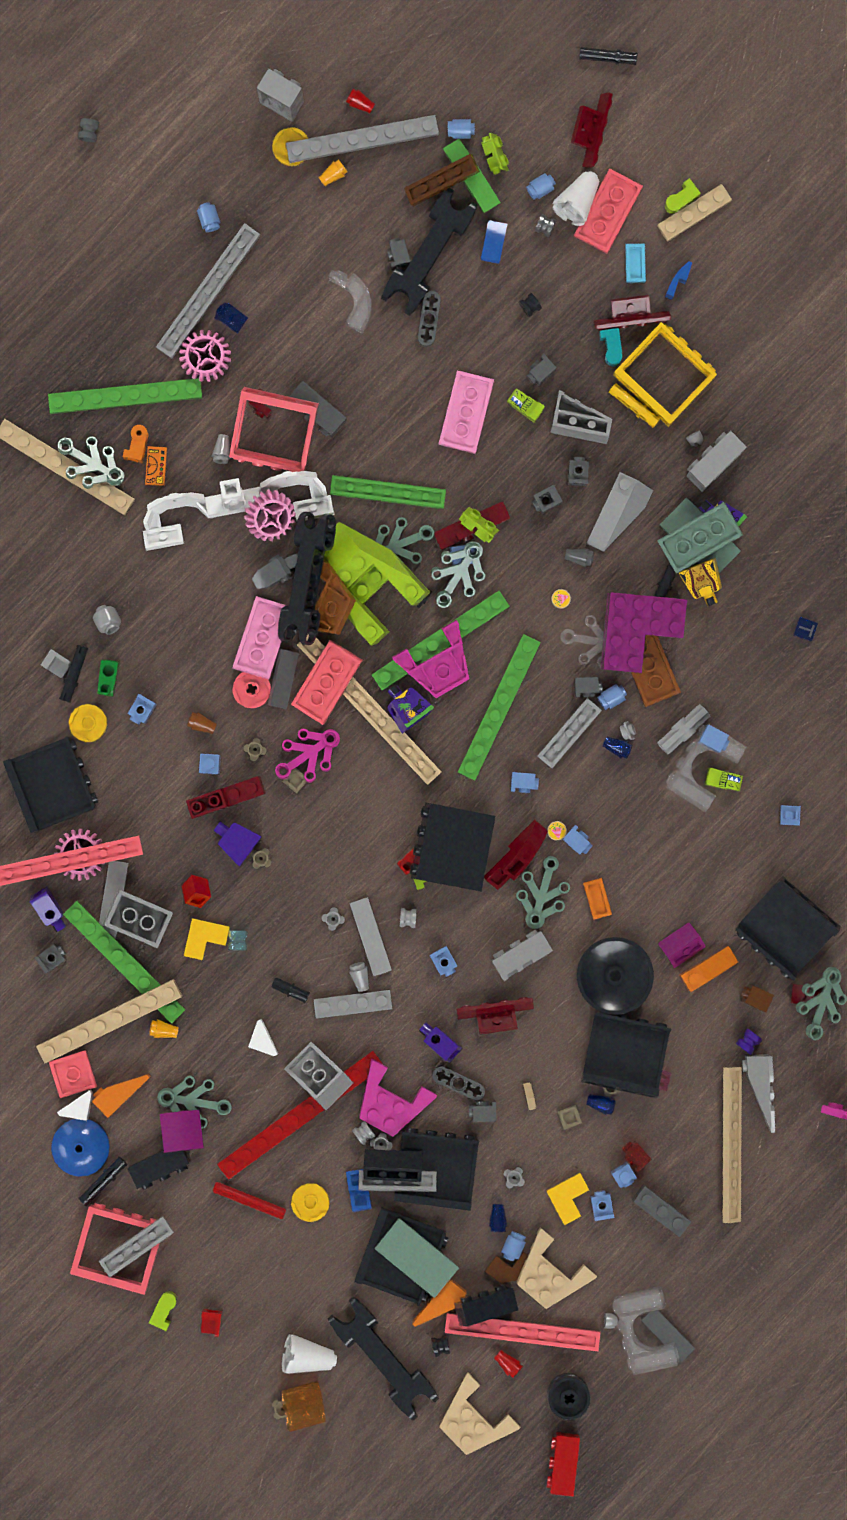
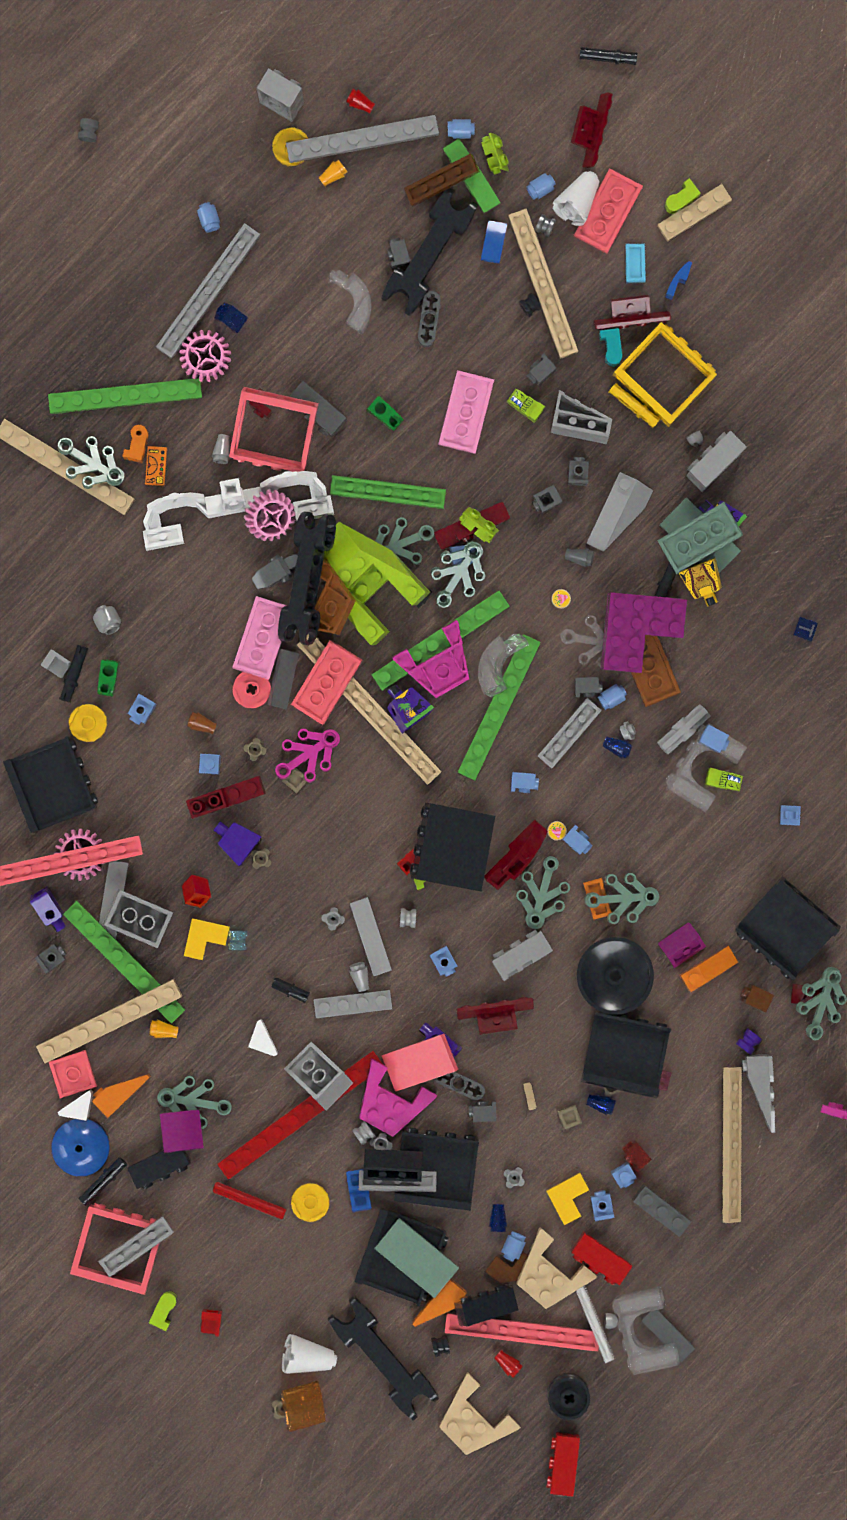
(385, 413): none -> green leg
(419, 1062): none -> coral tile
(493, 659): none -> clear arch
(543, 283): none -> tan plate
(595, 1326): none -> white axle
(601, 1259): none -> red brick
(625, 898): none -> sand green plant

